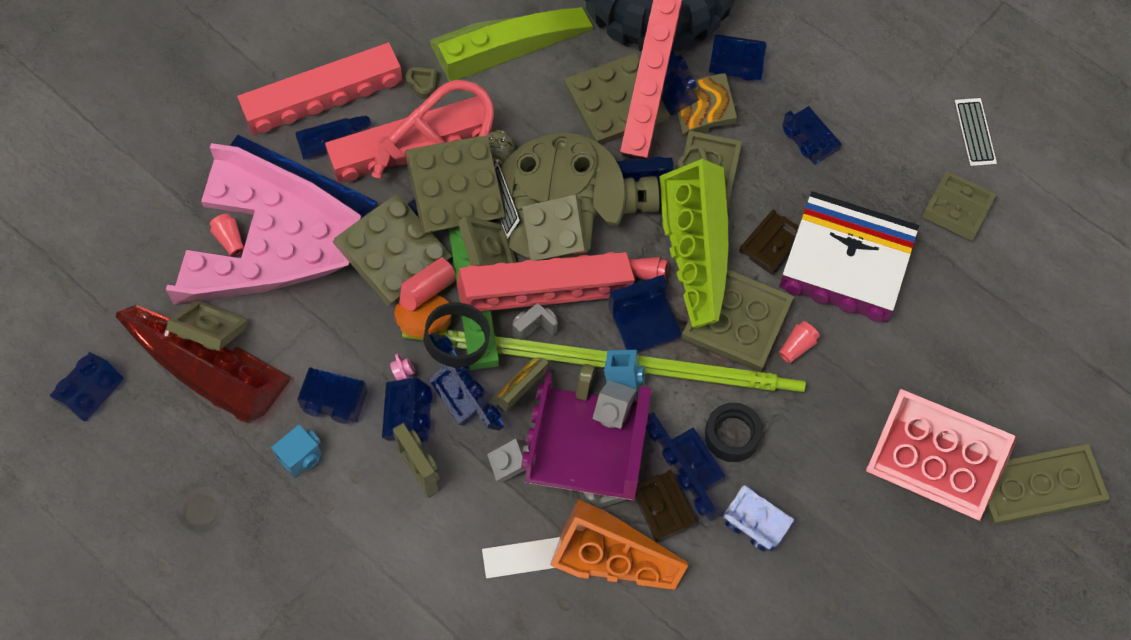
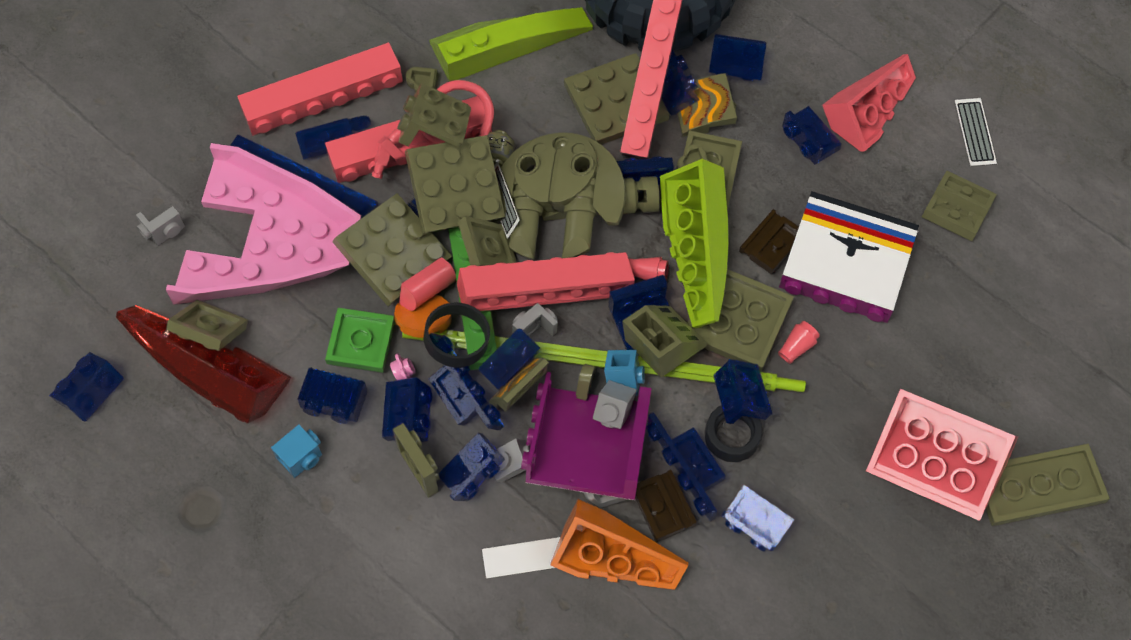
(162, 227): none -> light grey bracket
(227, 233): coral cone -> none
(360, 340): none -> bright green plate
(434, 114): none -> olive bracket
(471, 467): none -> clear blue bracket
(509, 358): none -> clear blue bracket
(554, 228): olive plate -> none
(661, 337): none -> olive slope
(742, 391): none -> clear blue bracket
(867, 104): none -> coral wedge

